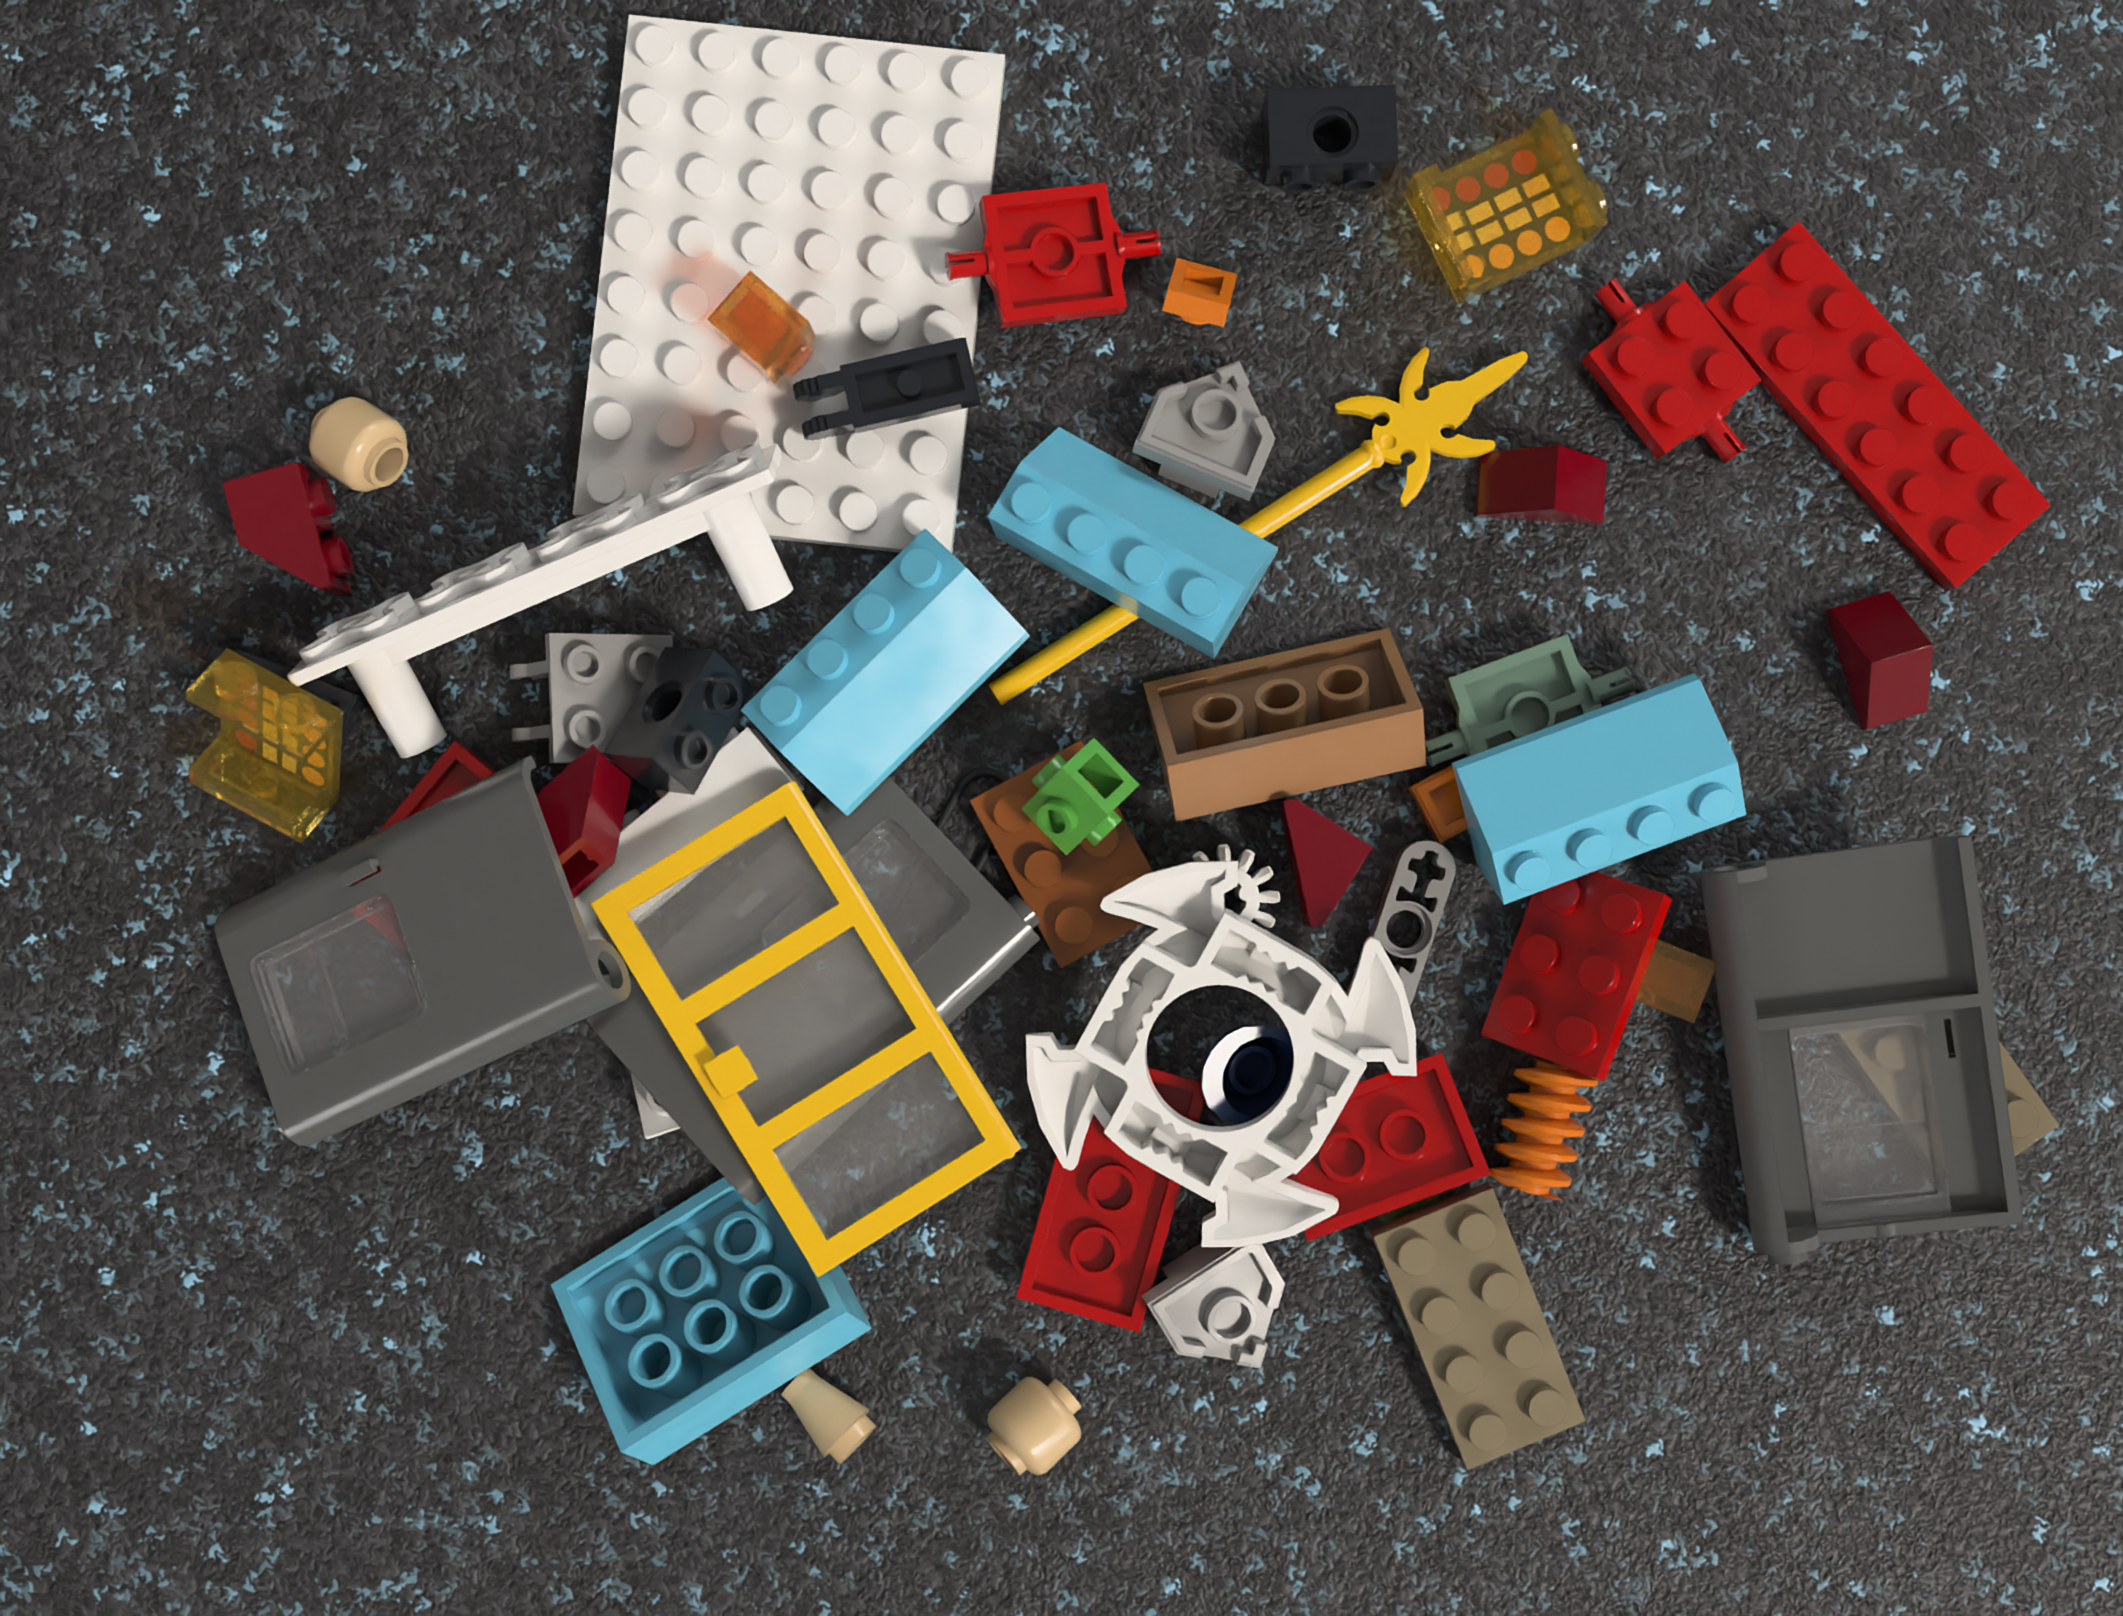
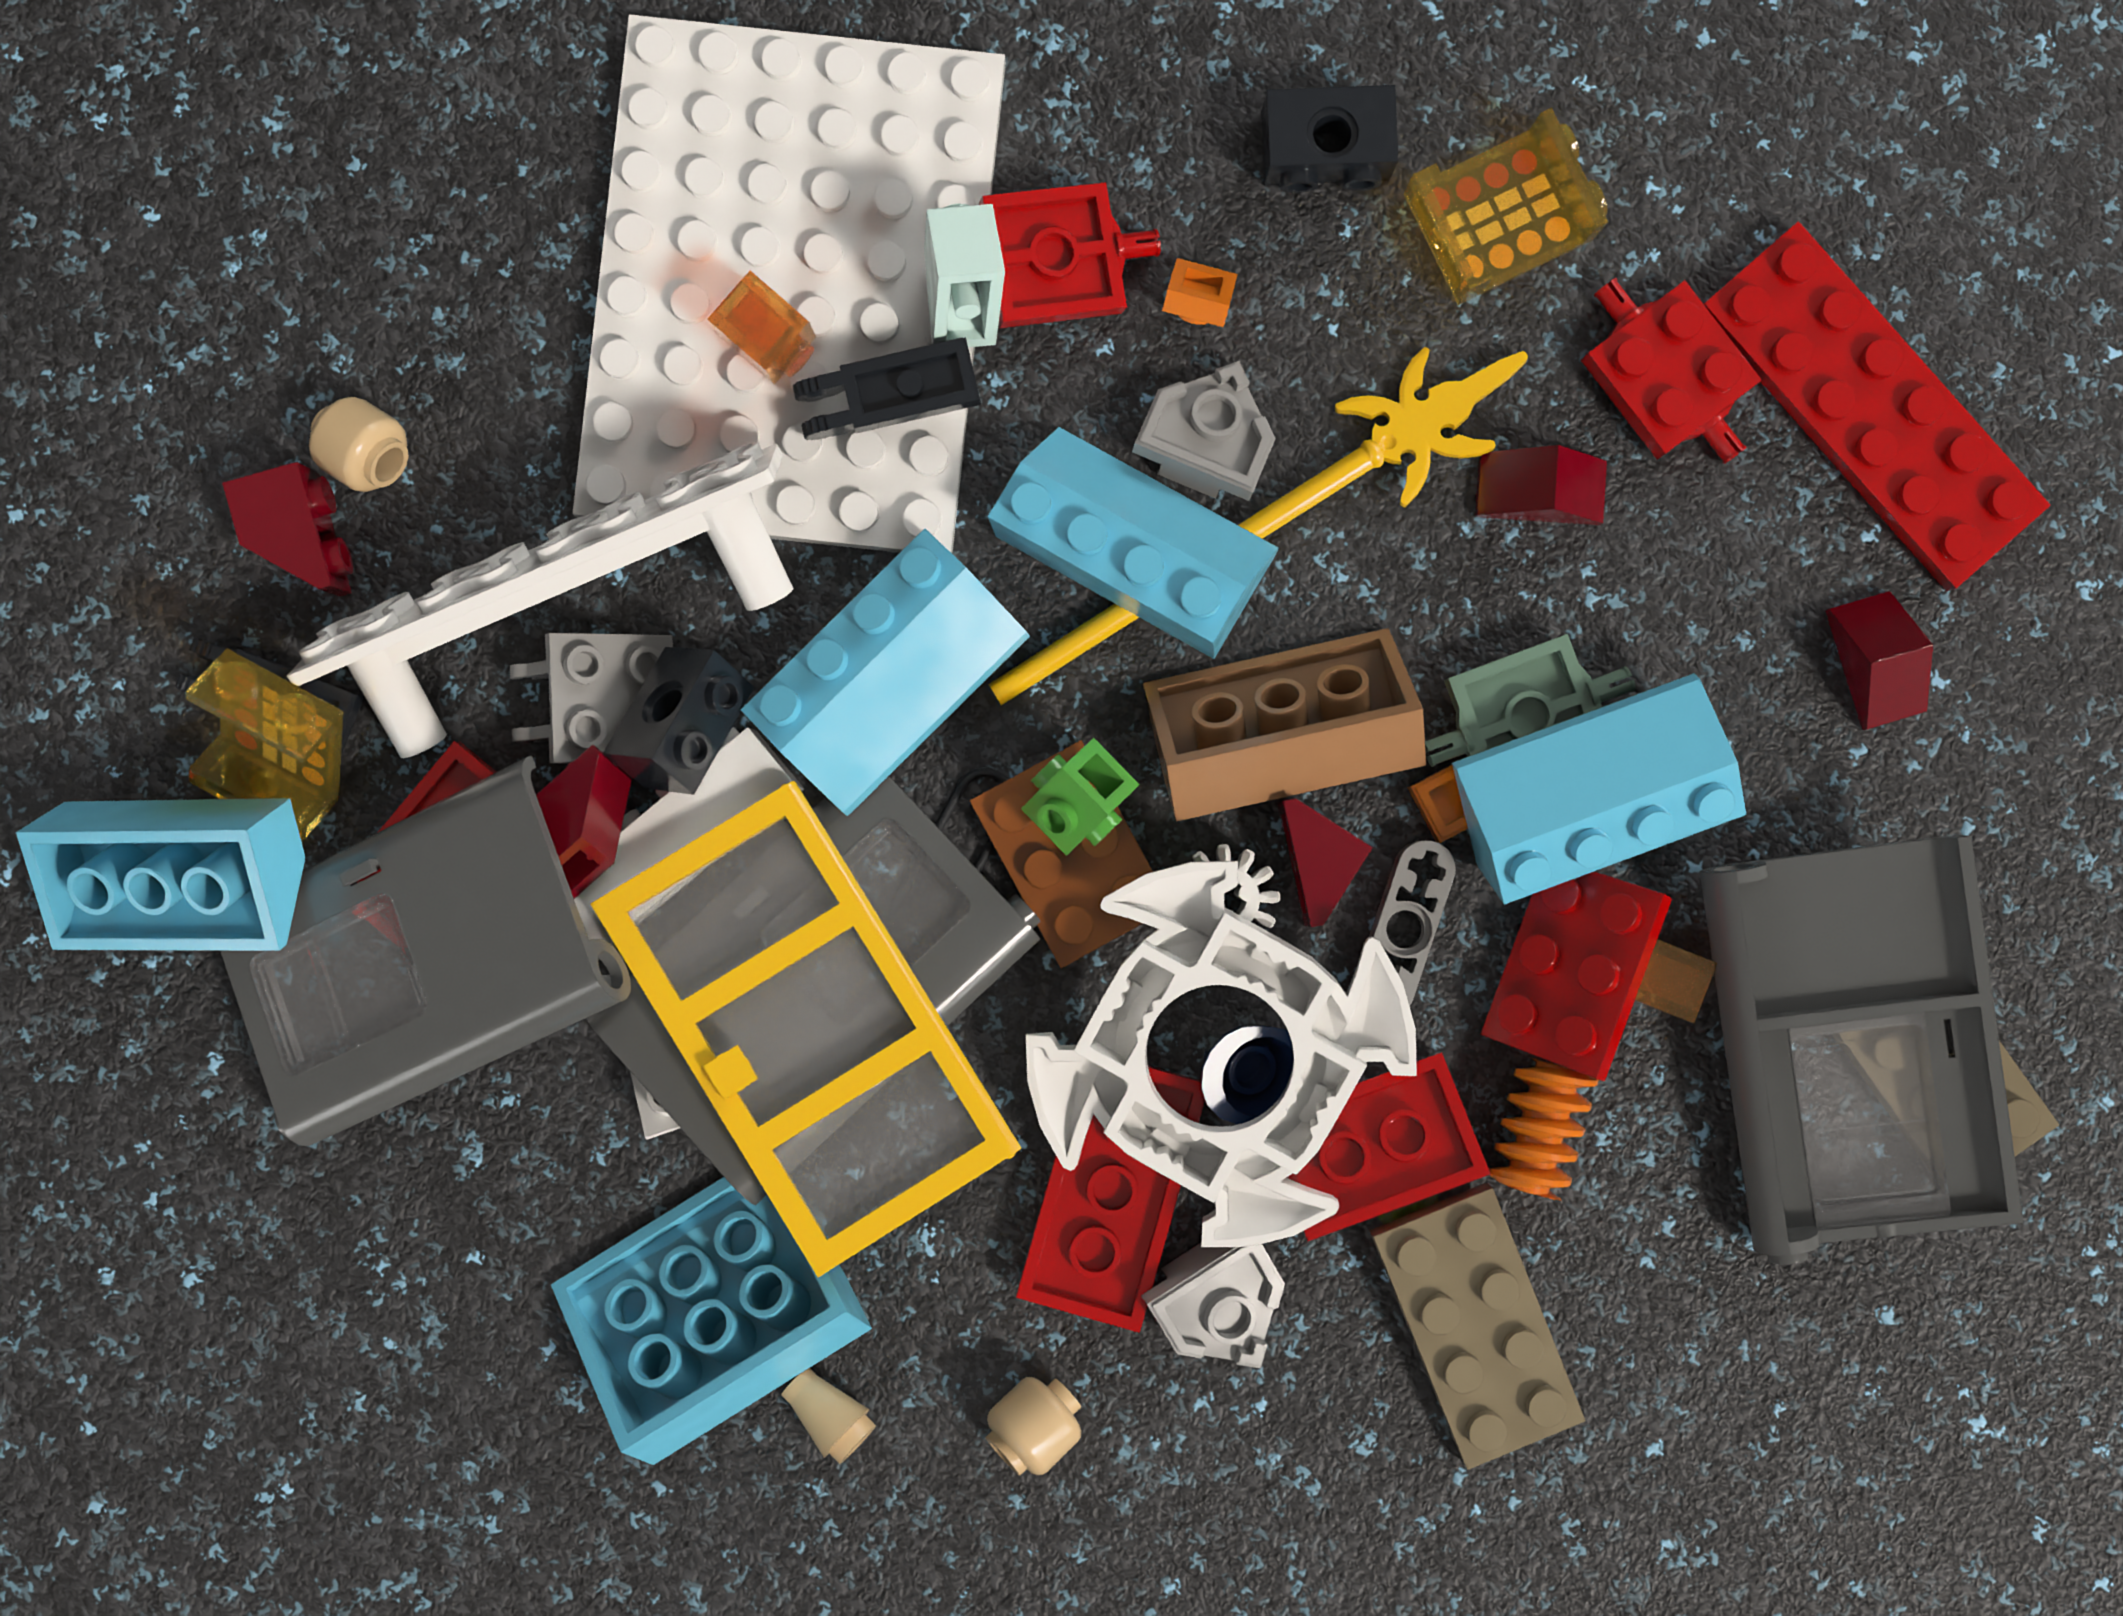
(166, 873): none -> medium azure slope
(963, 273): none -> light aqua slope

